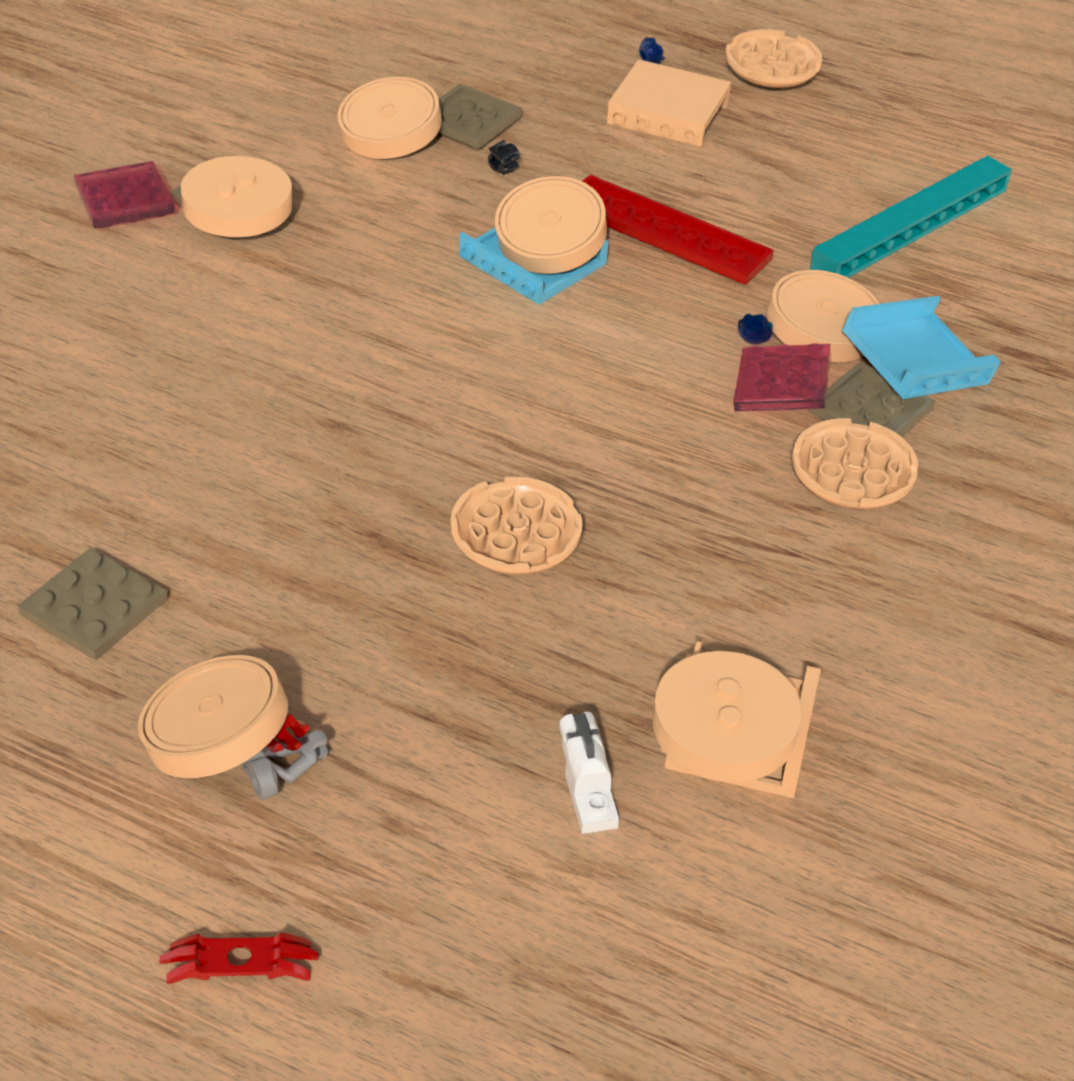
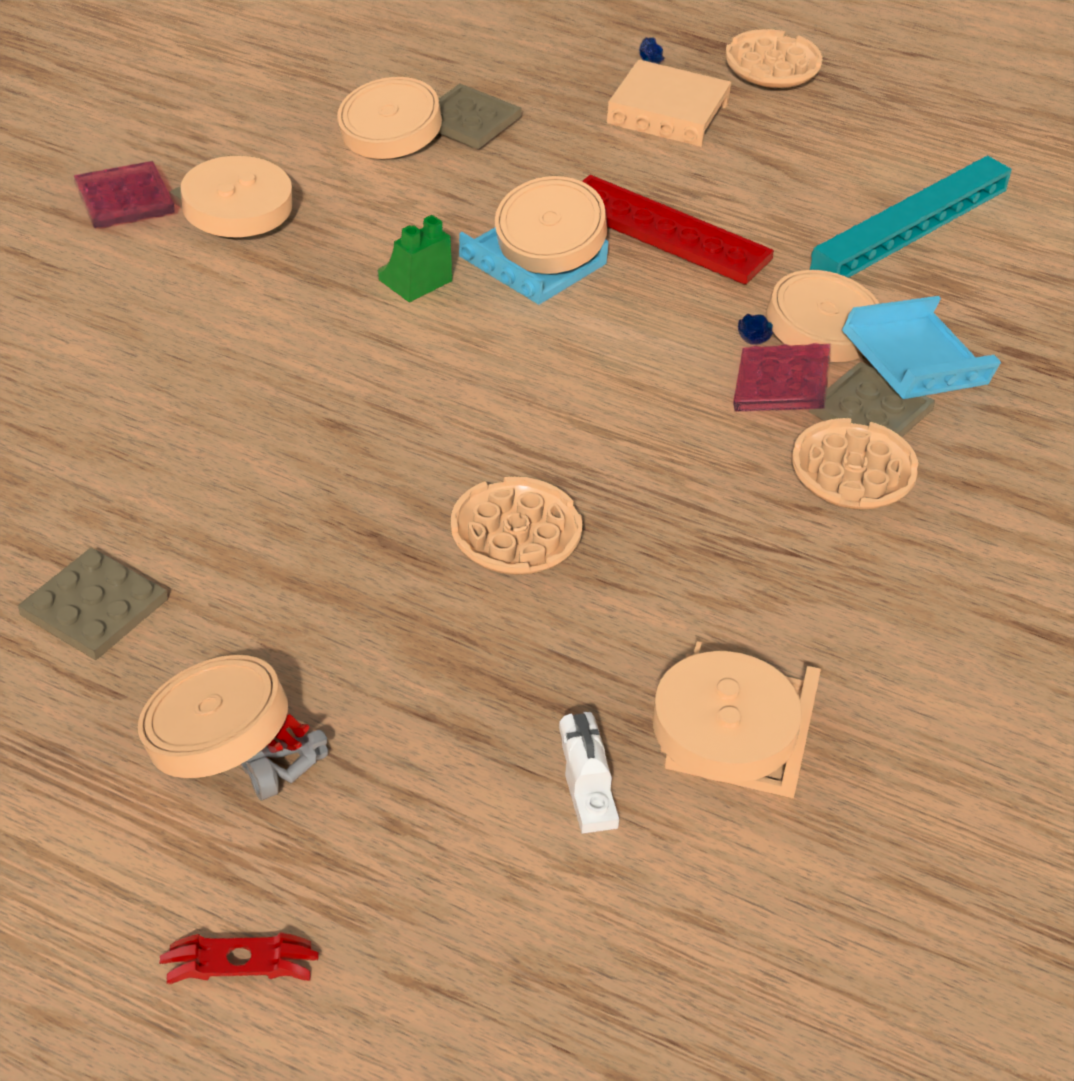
(419, 261): none -> green hips
(503, 157): black gear -> none

